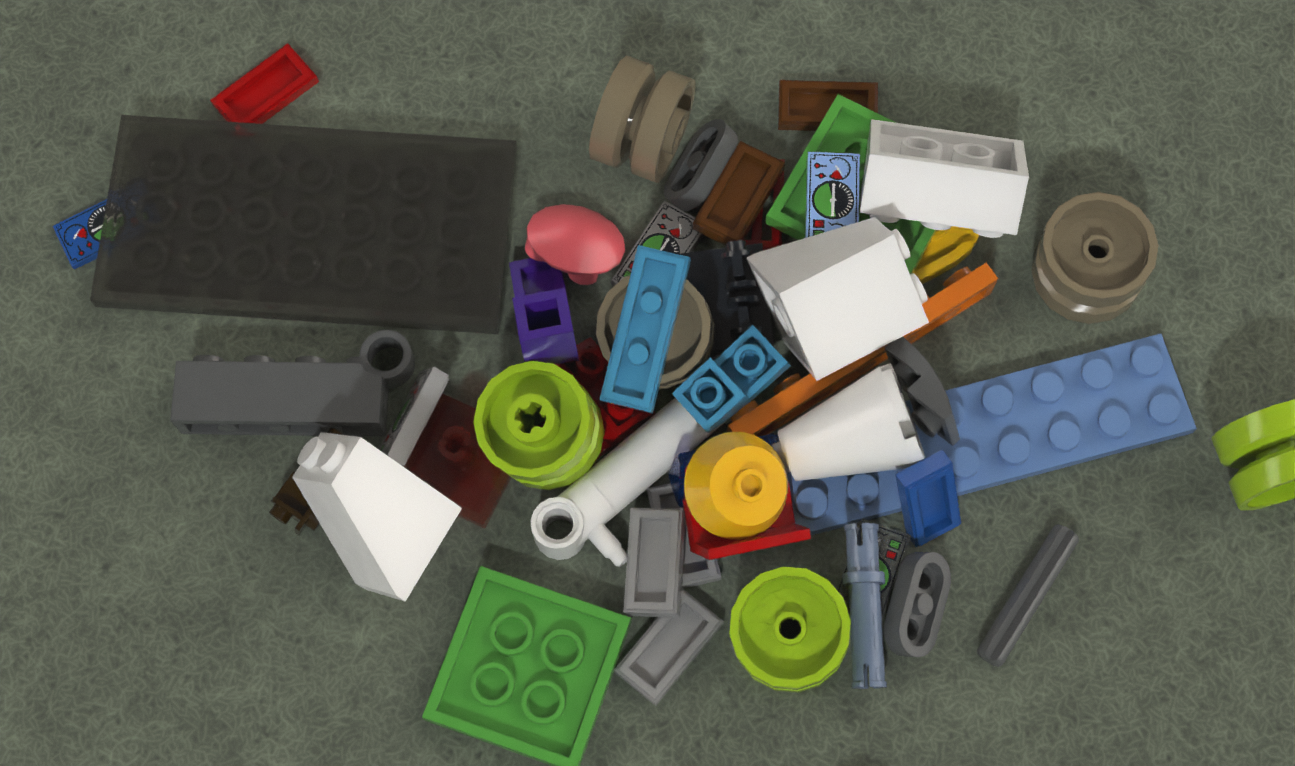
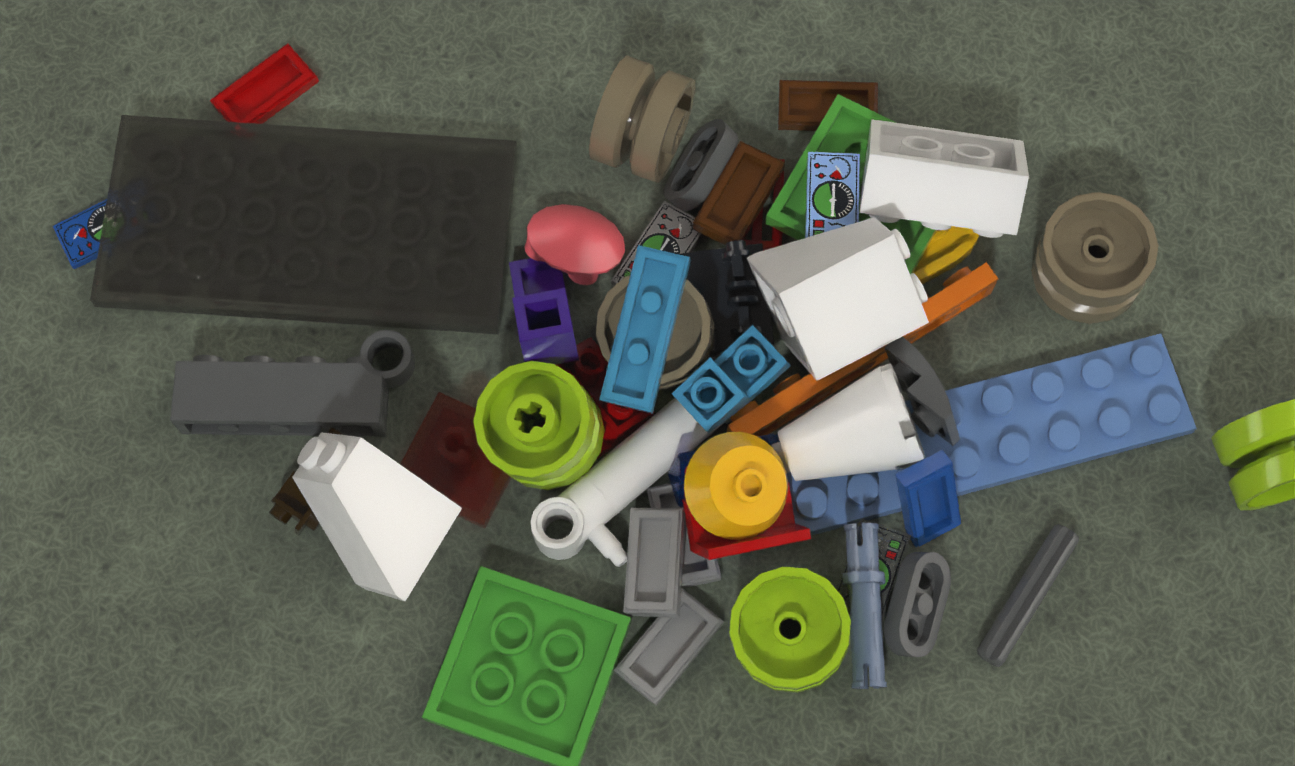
(414, 414): light grey tile -> none

